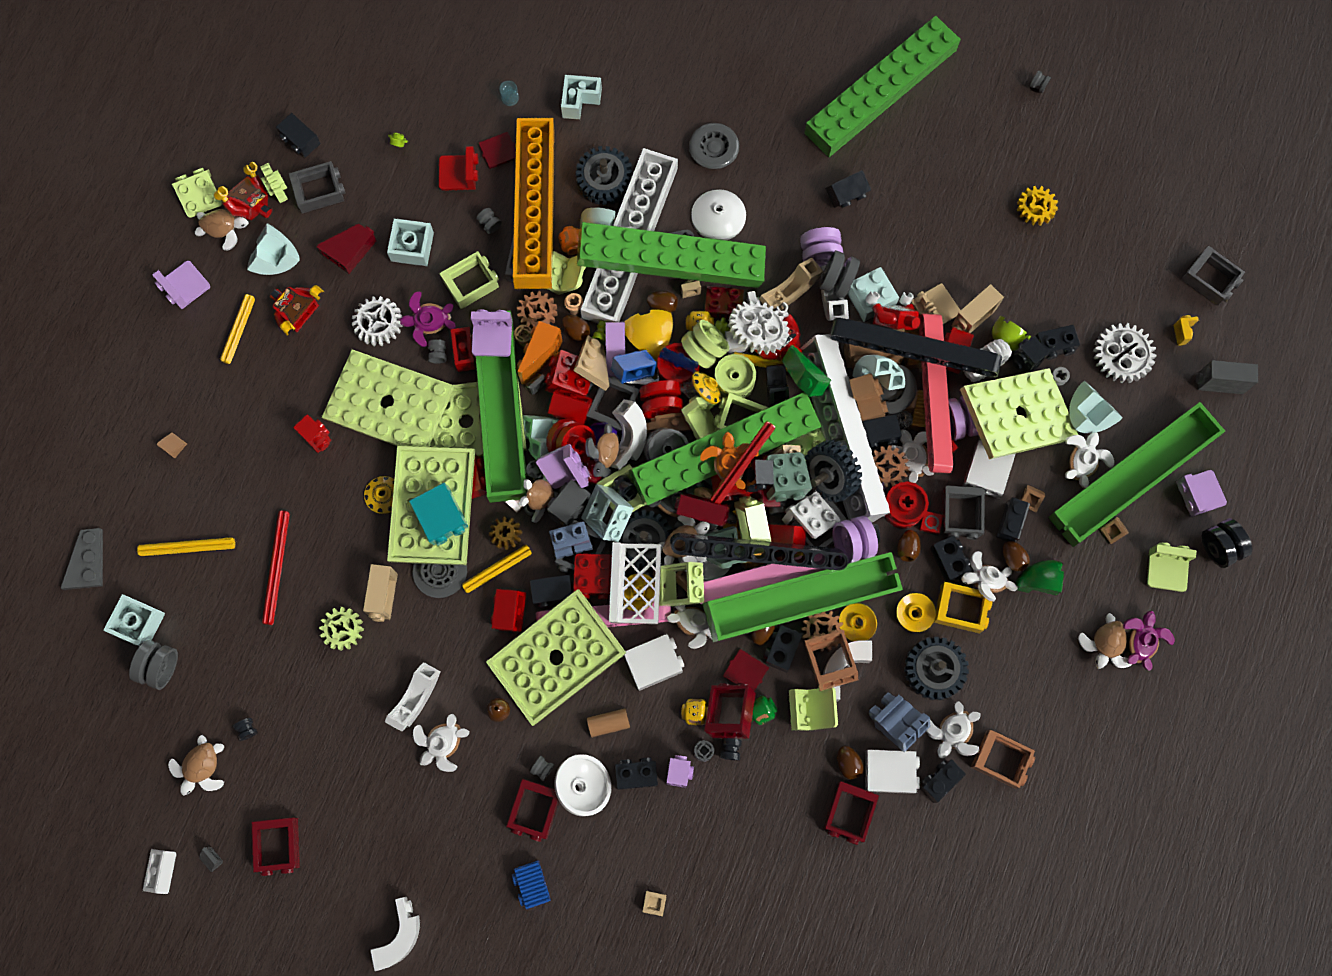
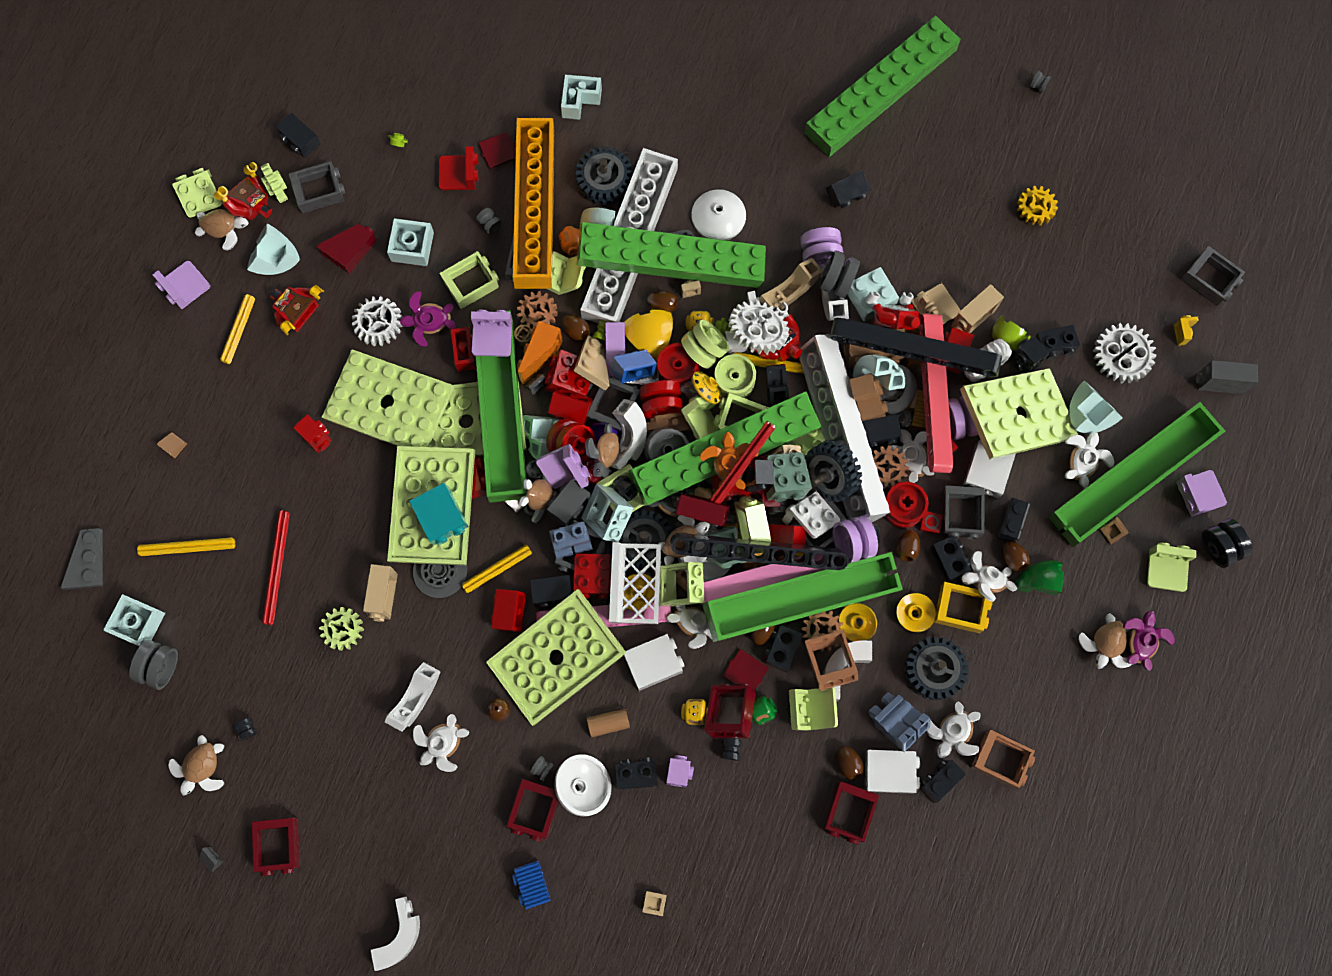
(159, 871): white slope -> none
(378, 503): yellow dish -> none
(437, 351): dark grey wheel -> none
(498, 532): pearl gold gear -> none
(509, 93): clear light blue wheel -> none
(573, 303): light nougat cone -> none
(679, 360): clear blue pin -> none
(703, 751): dark grey wheel -> none
(714, 153): dark grey wheel -> none
(722, 300): dark red hinge -> none
(805, 373): green slope -> none
(1033, 497): medium nougat slope -> none
(1062, 371): light grey bush -> none

